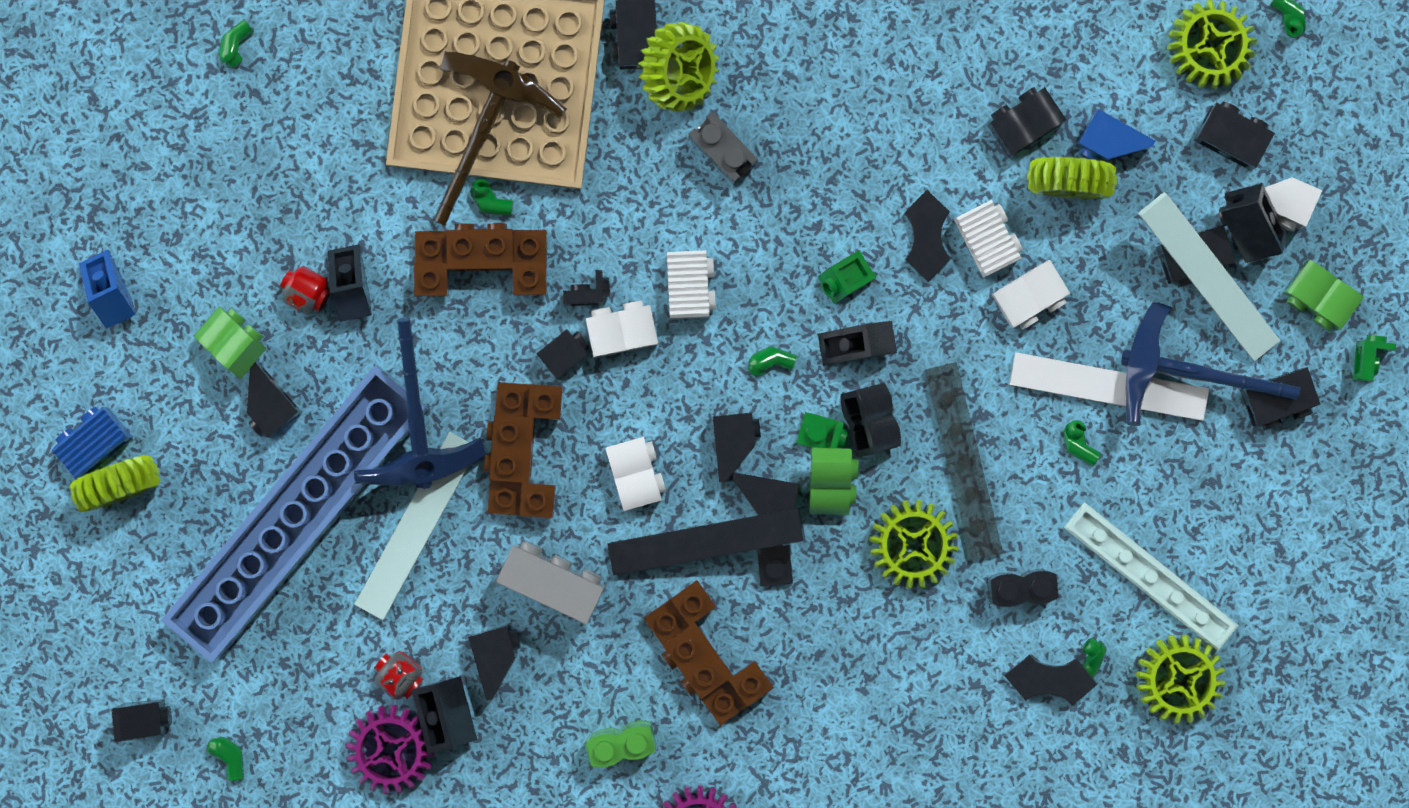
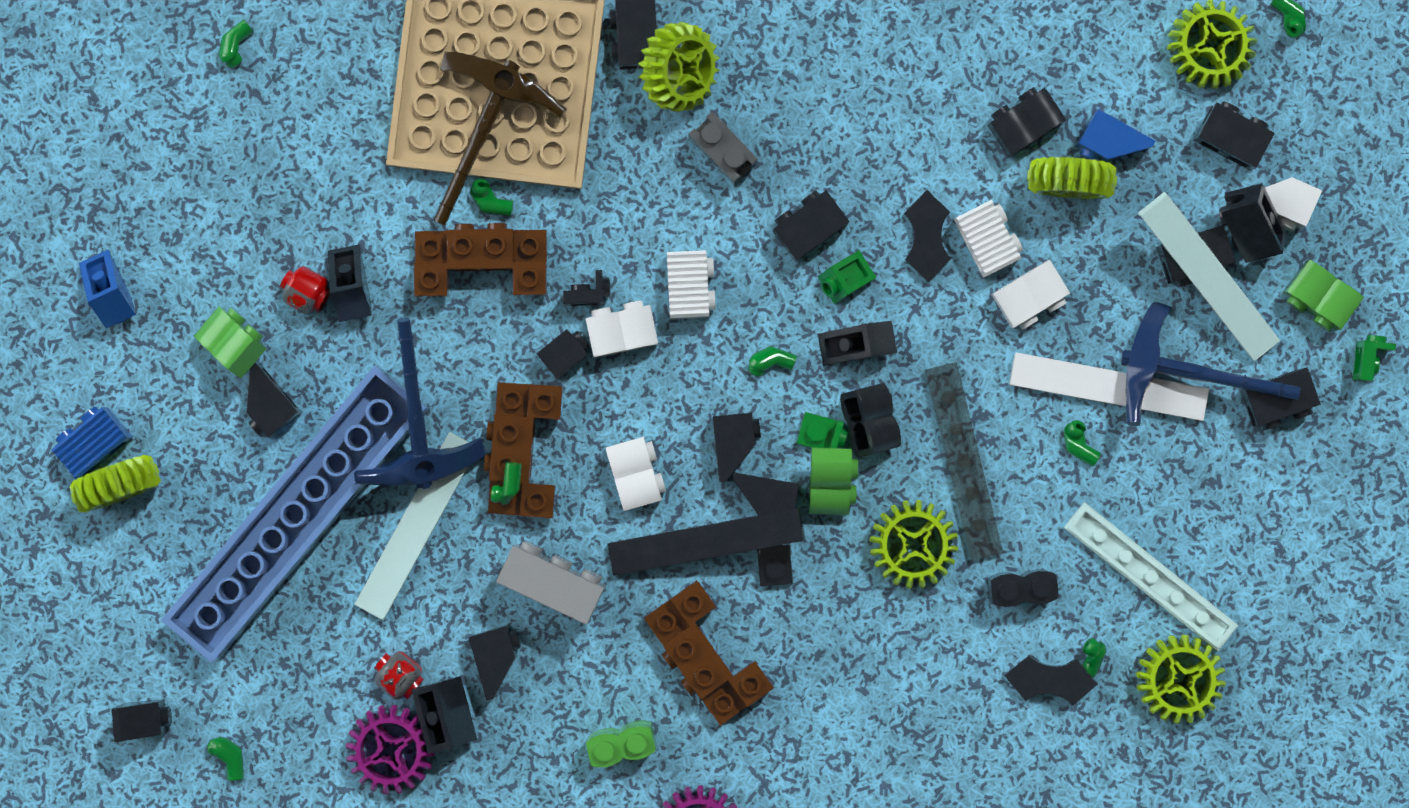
(511, 484): none -> green arm
(809, 225): none -> black brick

